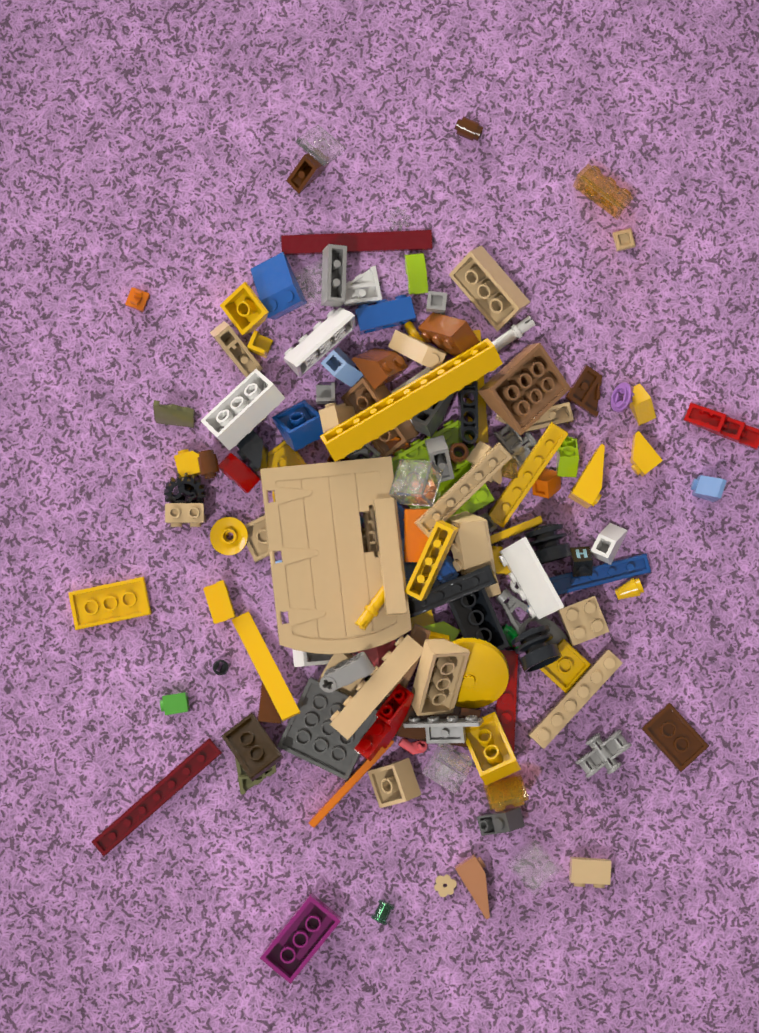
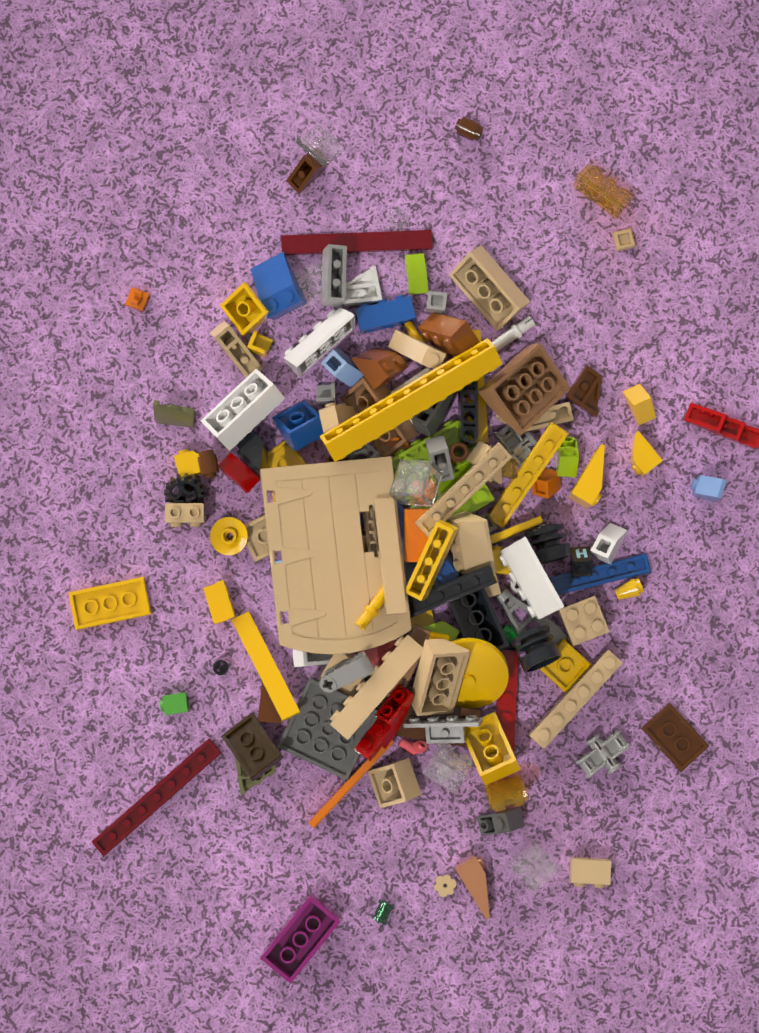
(619, 402): medium lavender gear -> none

